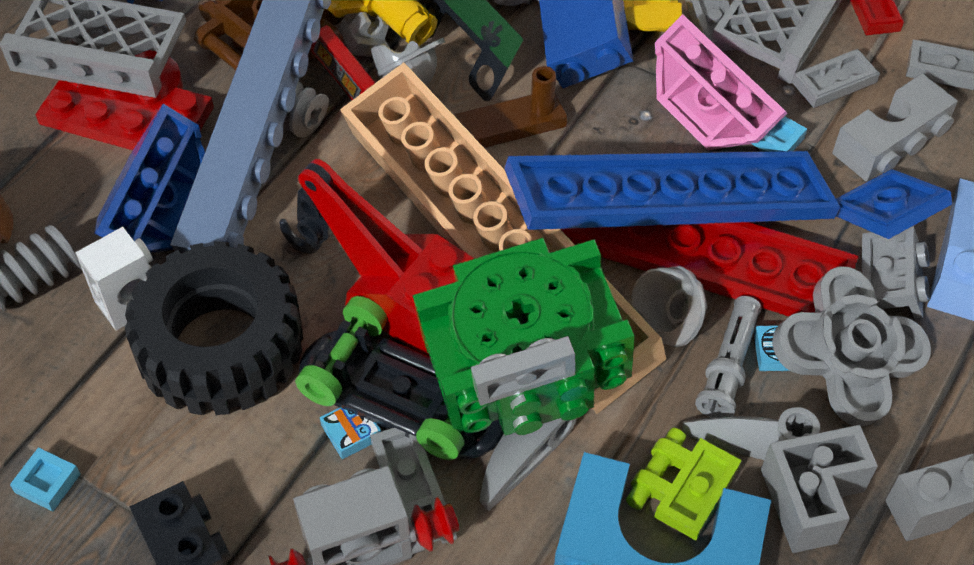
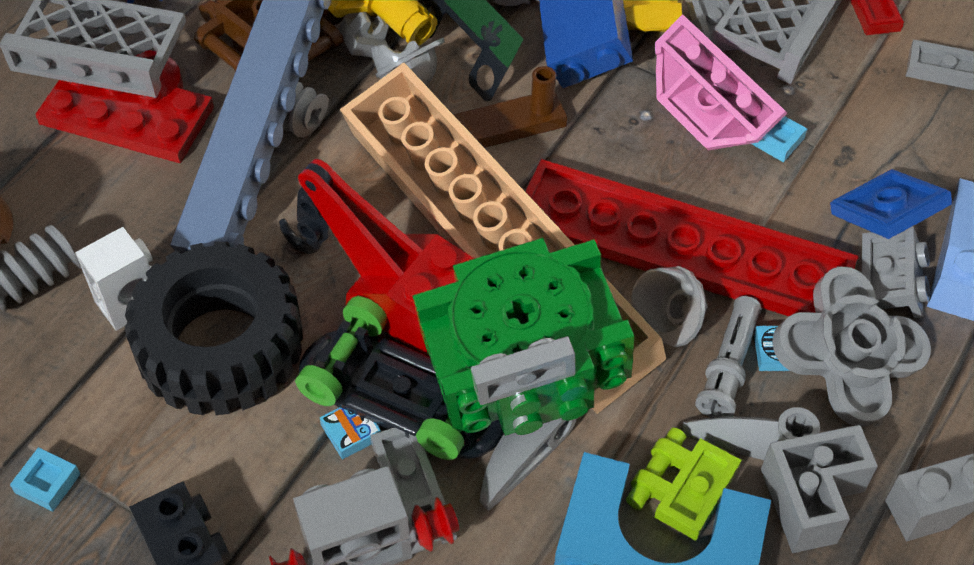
(155, 182): blue wedge -> none
(341, 63): red tile -> none
(668, 189): blue plate -> none
(835, 78): light grey plate -> none
(916, 115): light grey arch -> none

